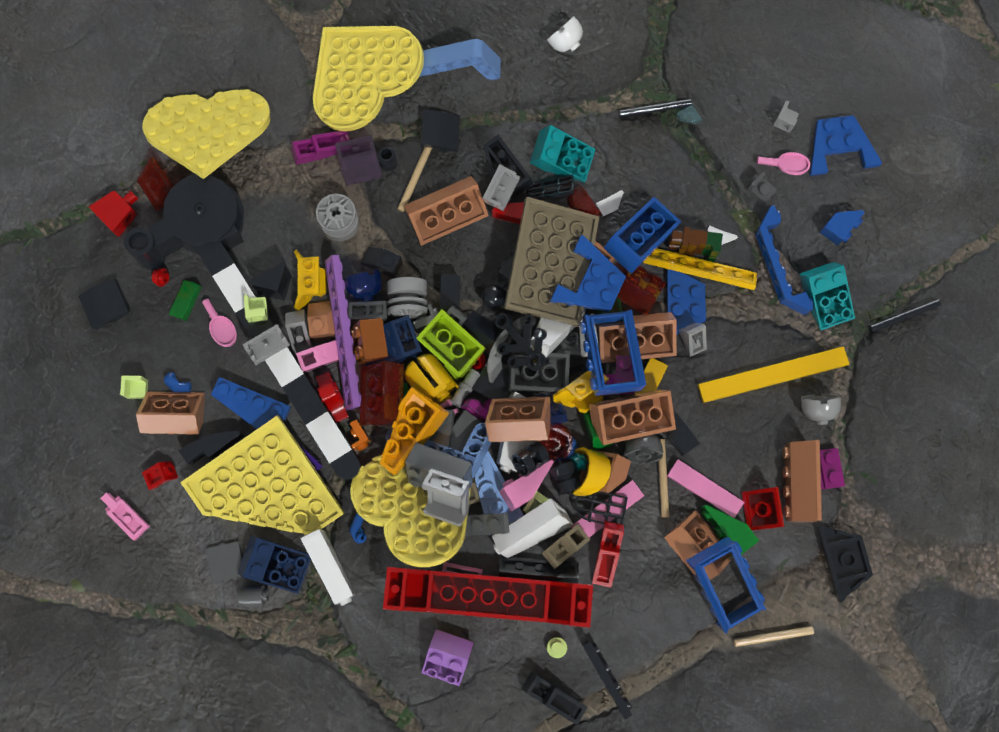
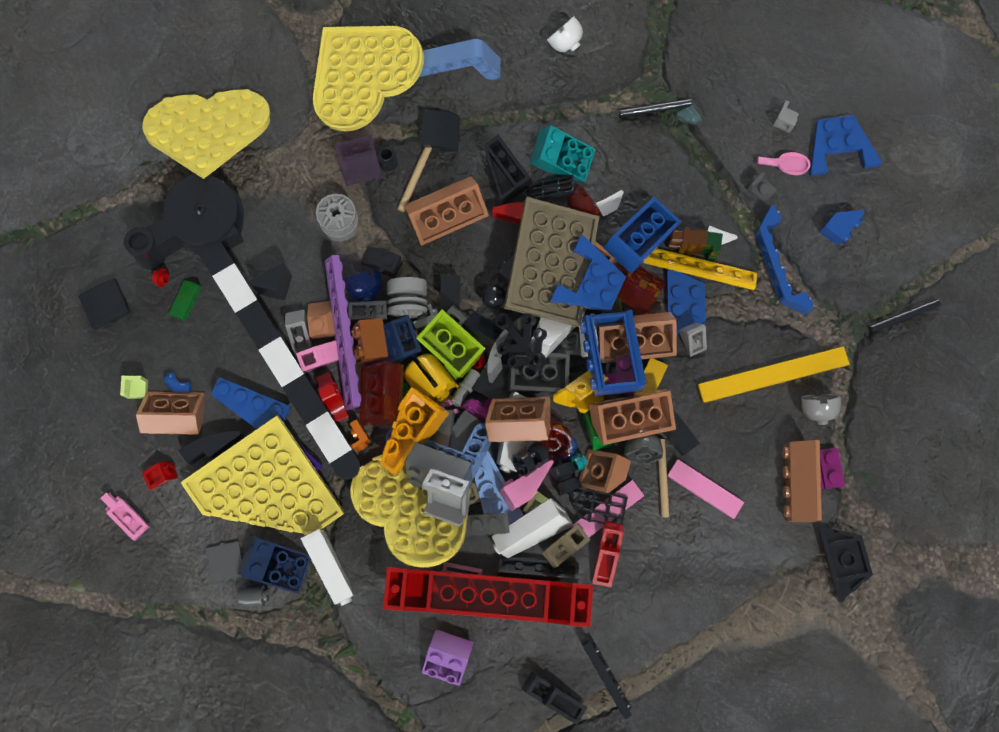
(115, 211): red torso -> none
(155, 183): clear red slope -> none
(220, 327): bright pink piece -> none
(255, 309): yellowish green panel -> none
(266, 345): light grey hinge -> none
(310, 280): yellow piece -> none
(317, 147): magenta slope -> none
(356, 531): blue arm -> none
(501, 187): light grey hinge -> none
(557, 647): yellowish green plate -> none
(558, 416): clear blue tile -> none
(598, 472): yellow piece -> none
(692, 537): nougat slope -> none
(711, 554): blue window -> none
(730, 527): green slope -> none
(763, 509): red slope -> none
(773, 636): tan bar -> none
(829, 294): teal slope -> none

